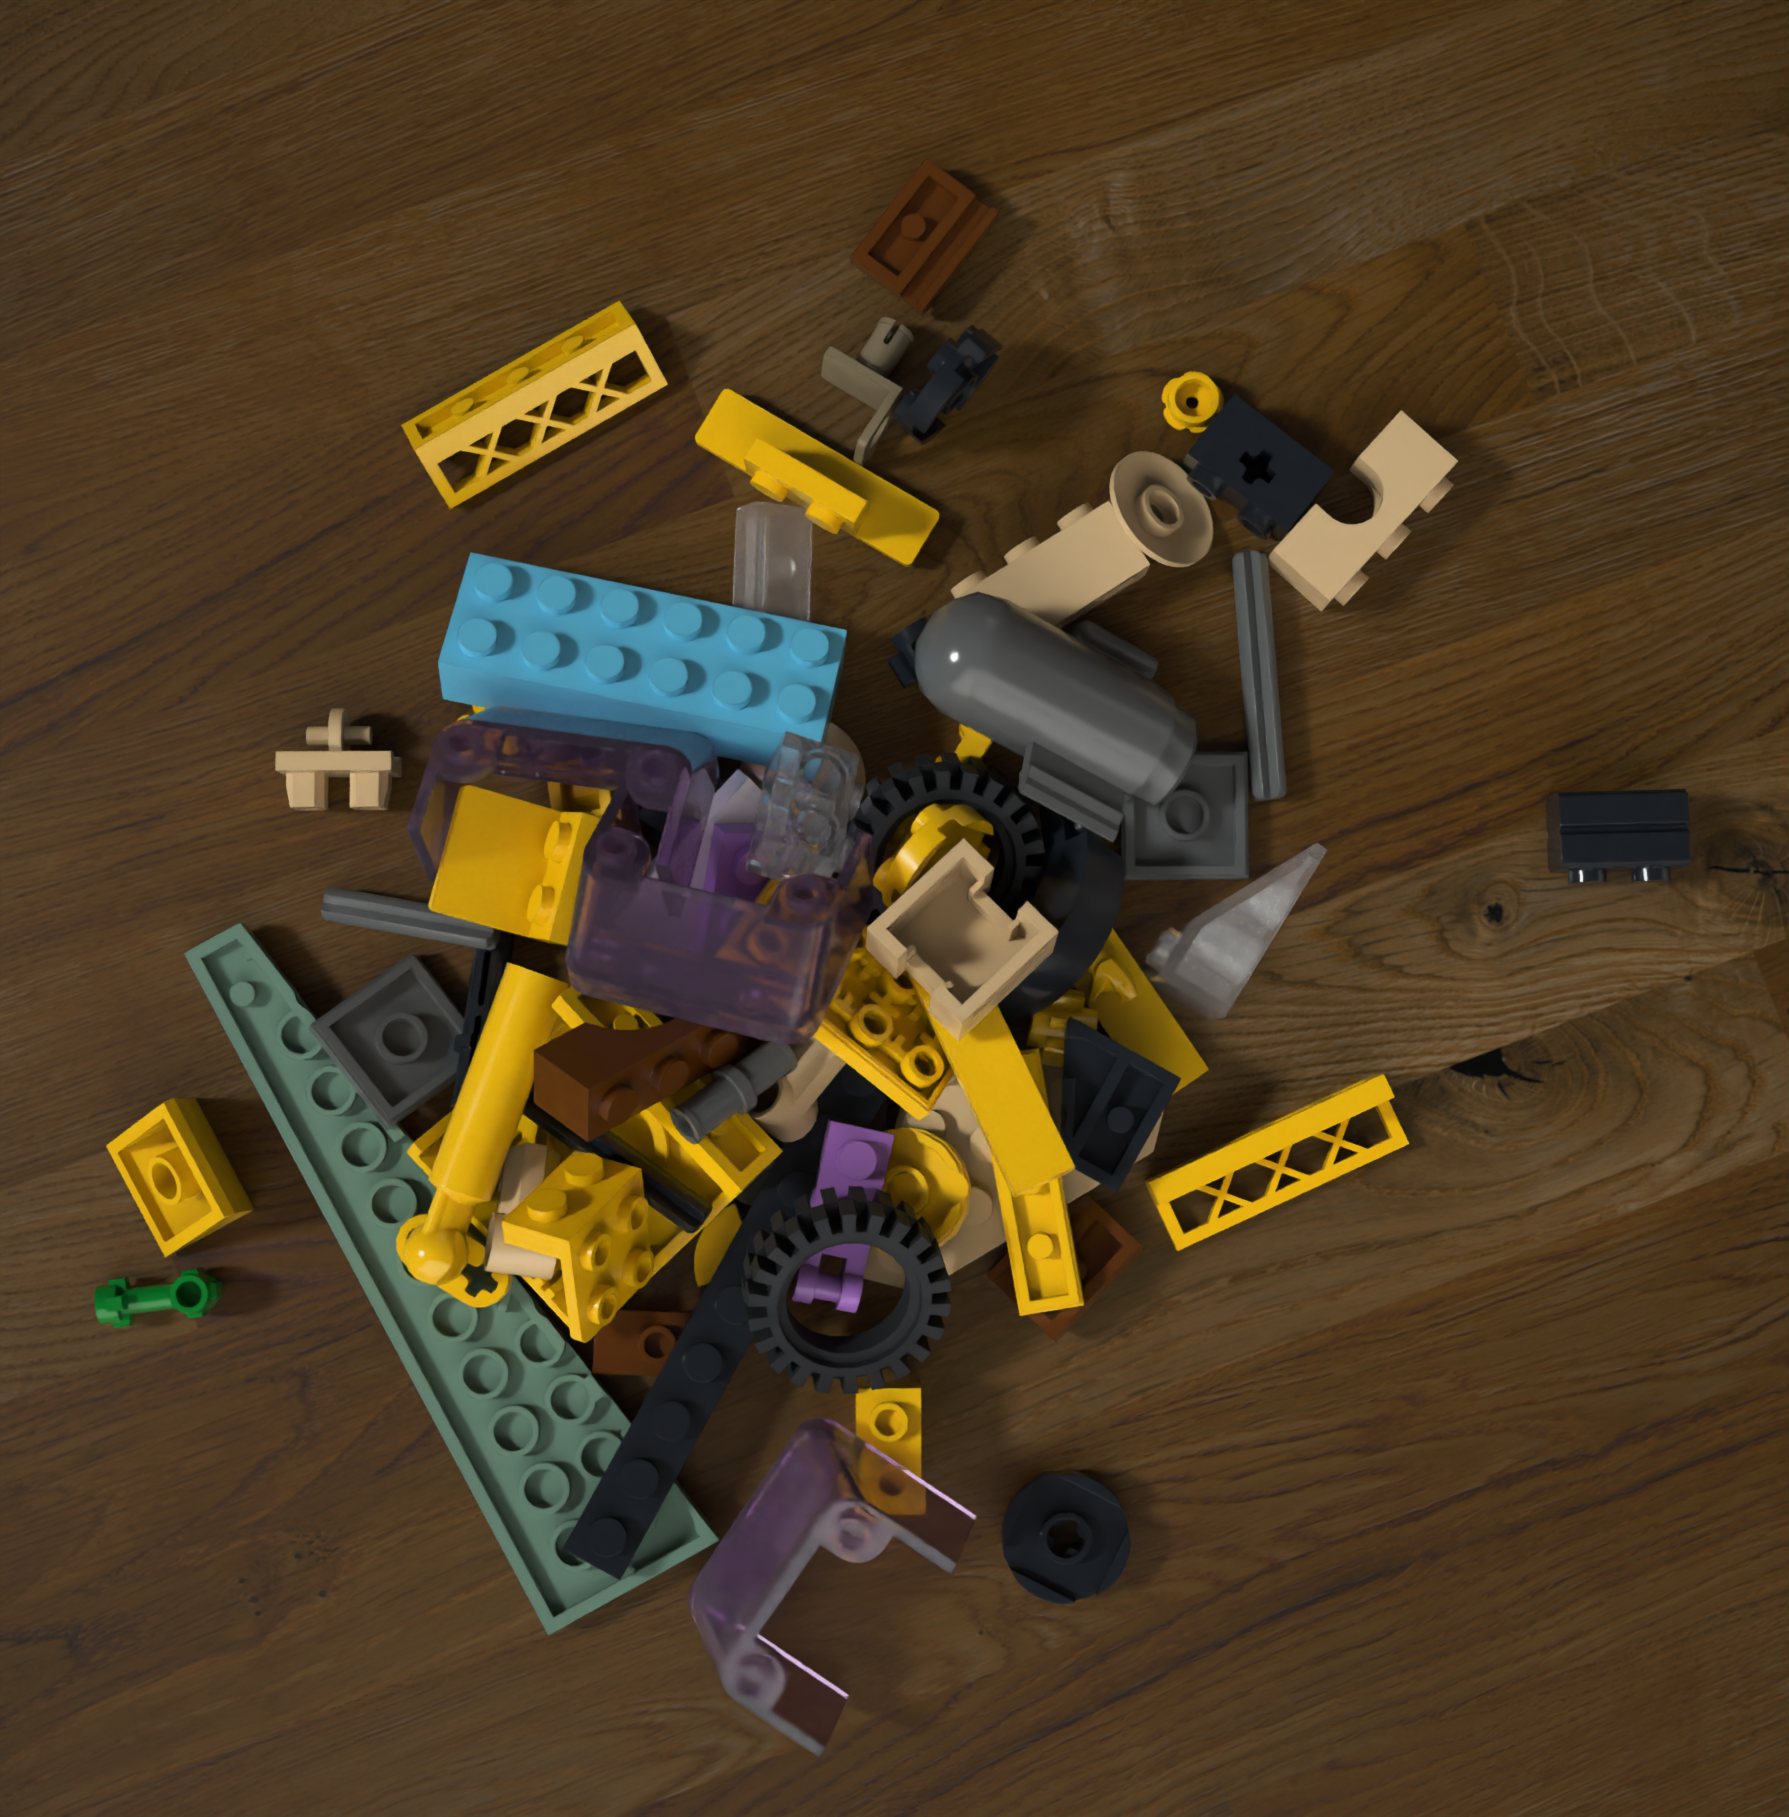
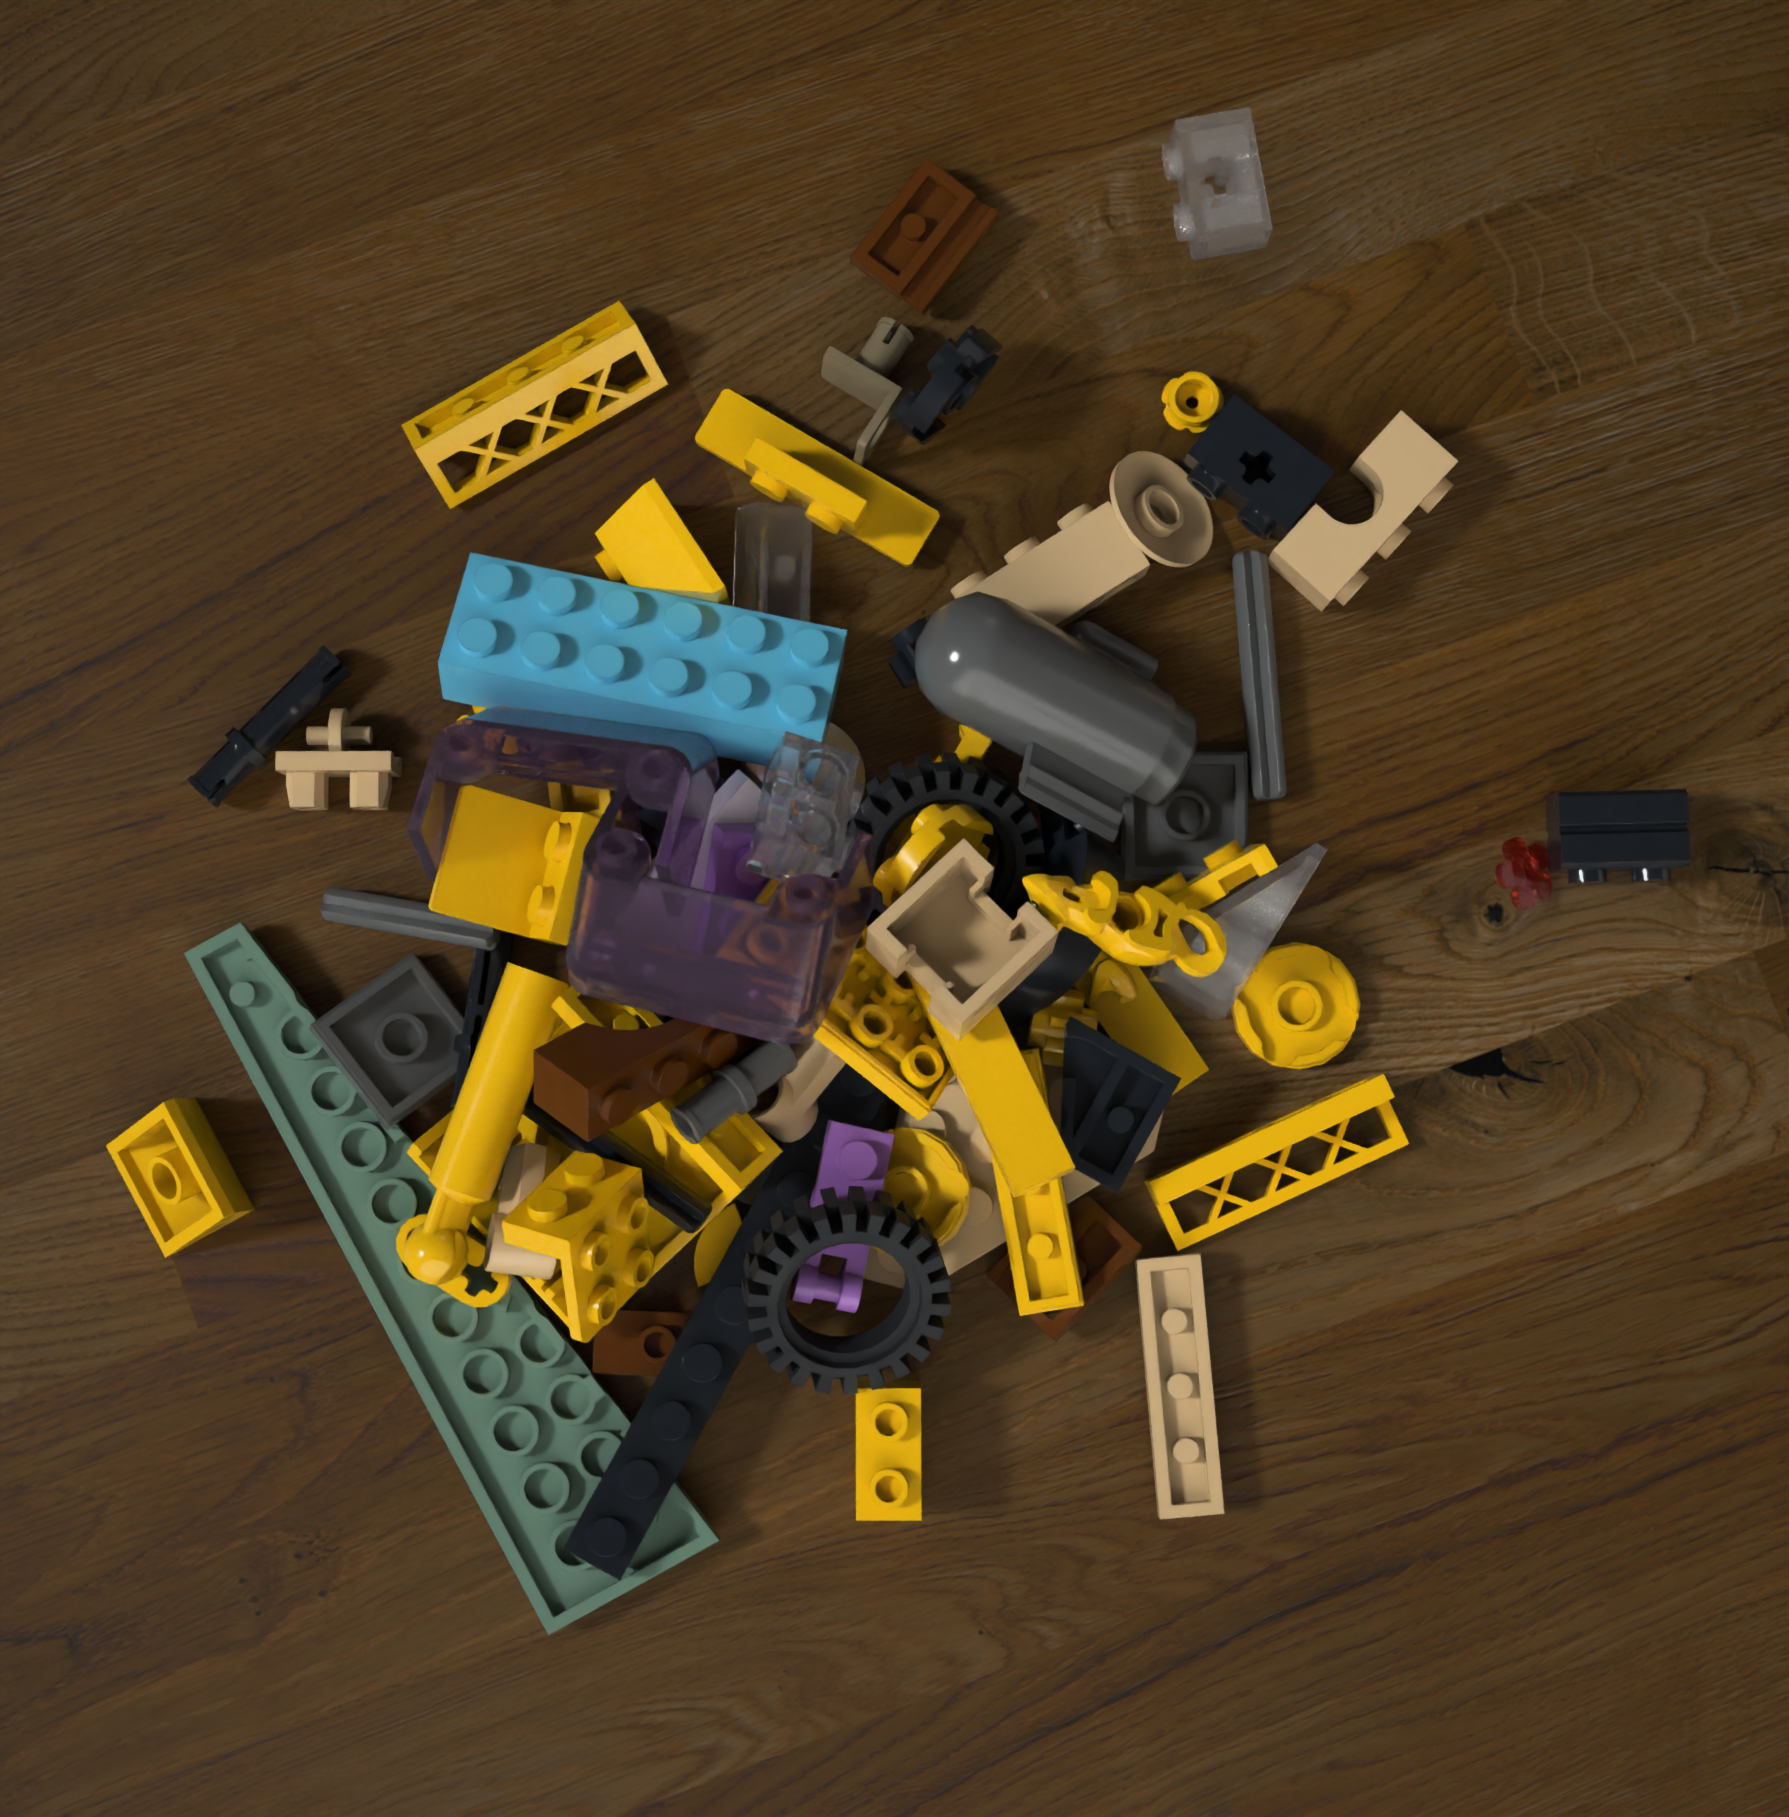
(189, 1294): green bar -> none
(268, 727): none -> black pin
(655, 551): none -> yellow slope
(817, 1492): clear purple windscreen -> none
(1076, 1572): black plate -> none
(1128, 926): none -> yellow animal
(1179, 1386): none -> tan plate
(1226, 869): none -> yellow wing
(1227, 149): none -> clear brick
(1297, 1007): none -> yellow tile
(1524, 873): none -> clear red plant

